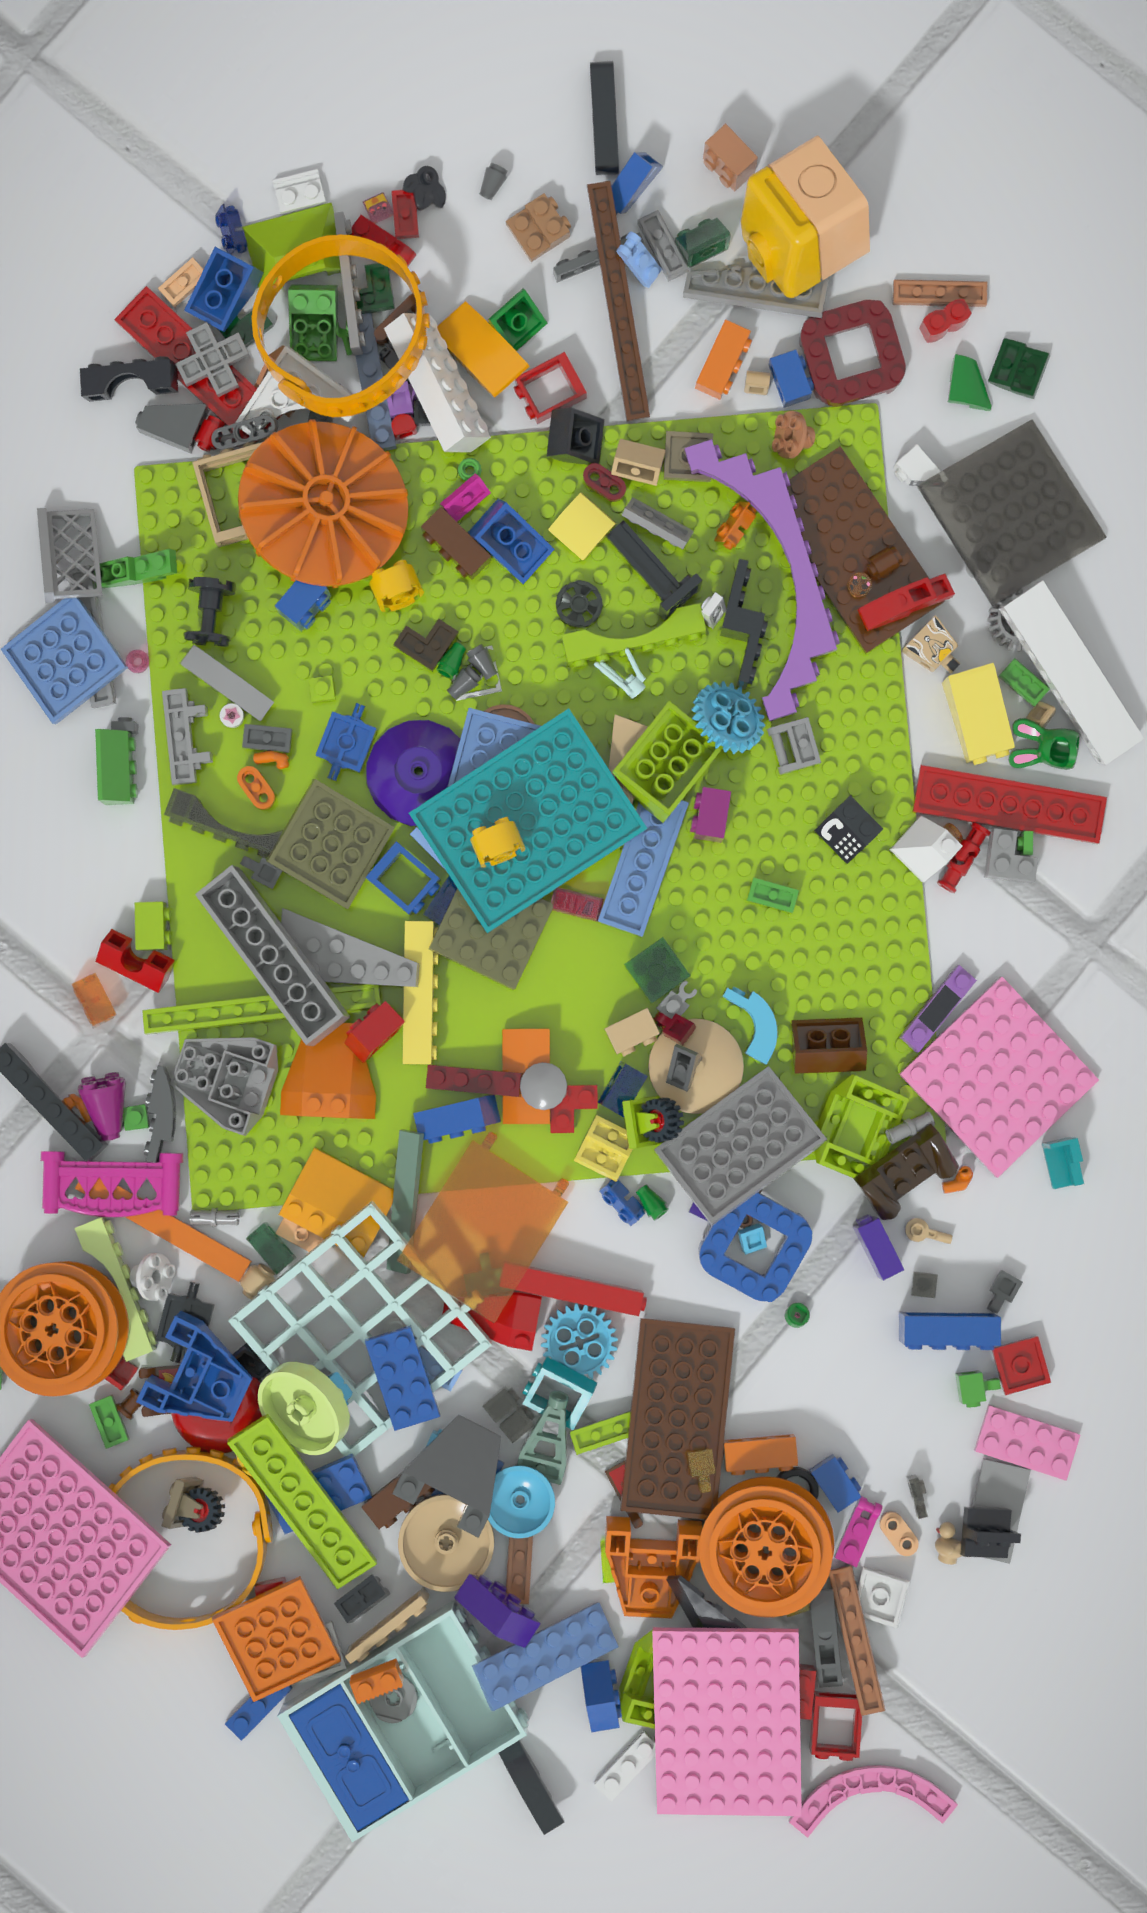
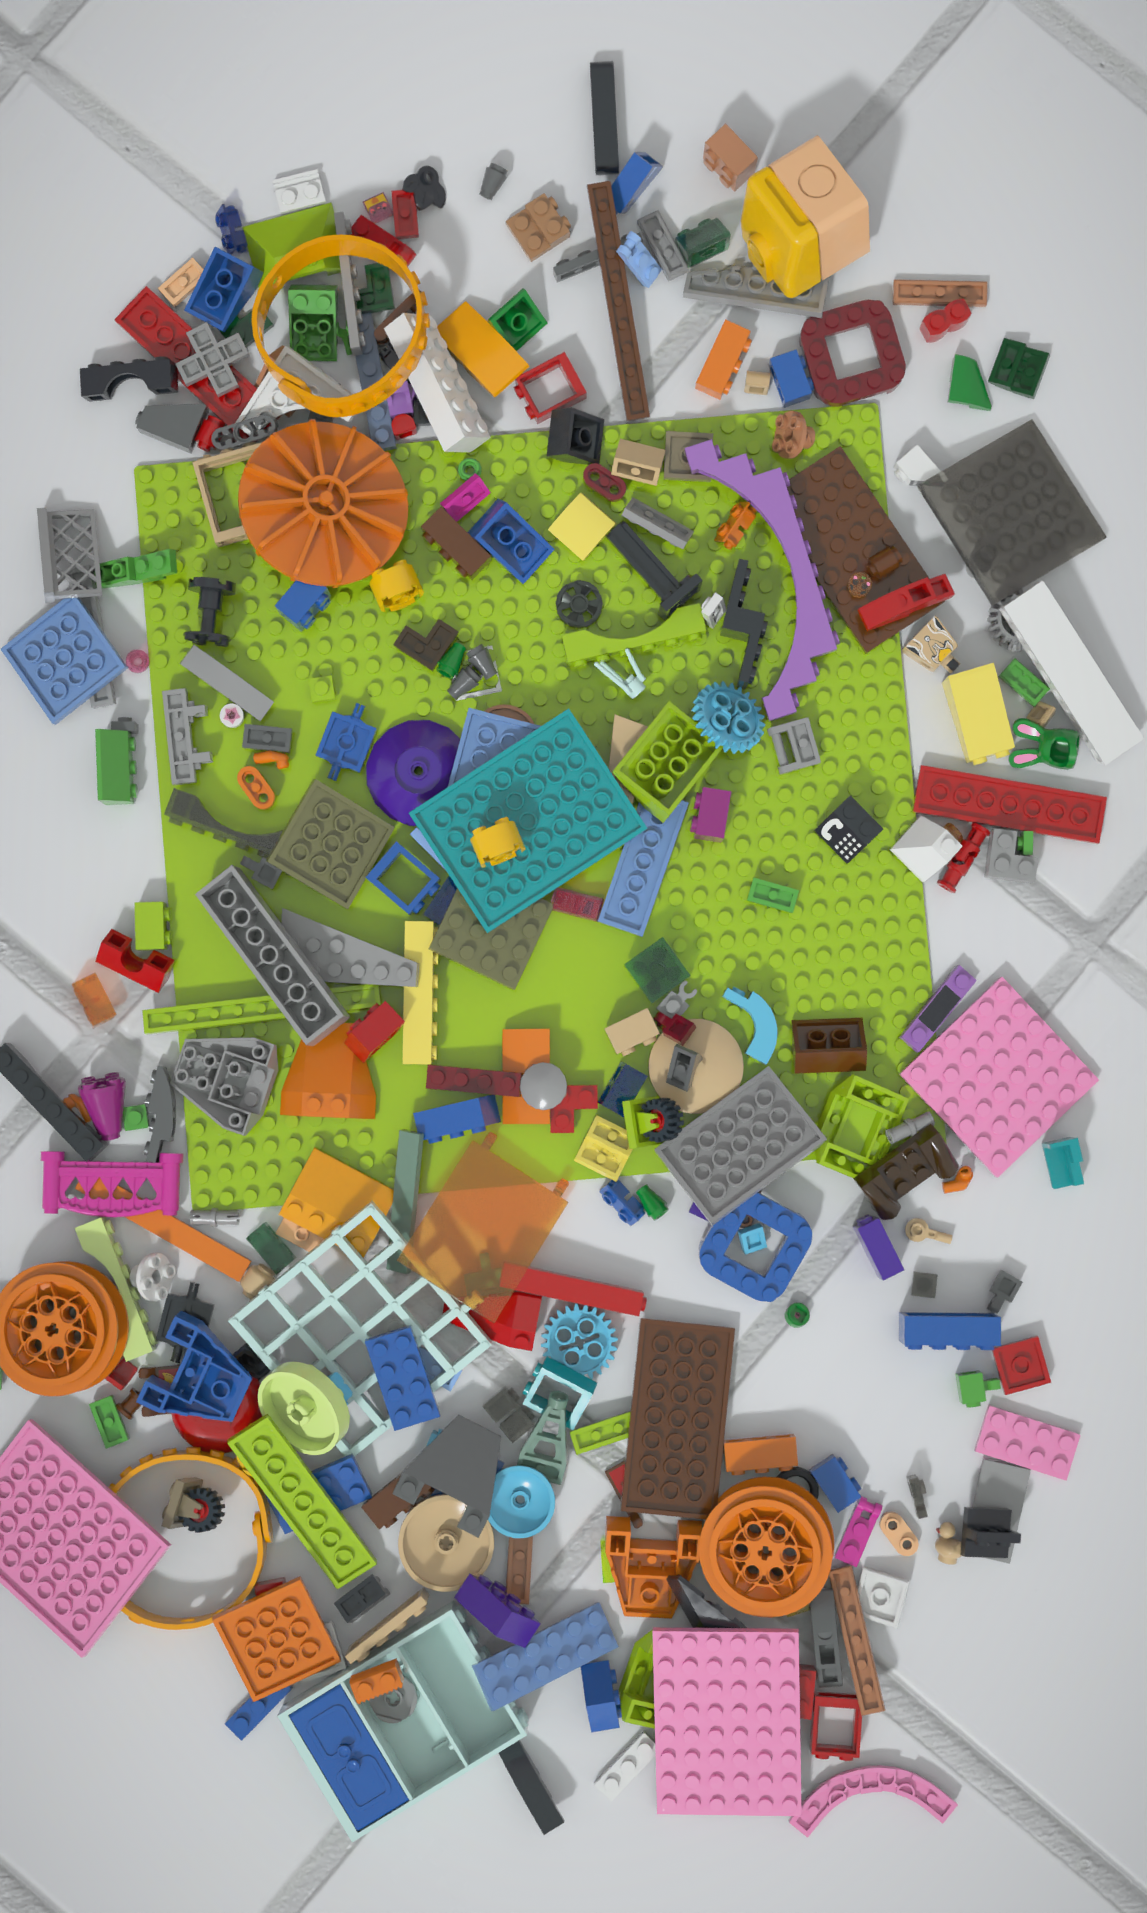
(701, 1465): clear yellow plate -> none

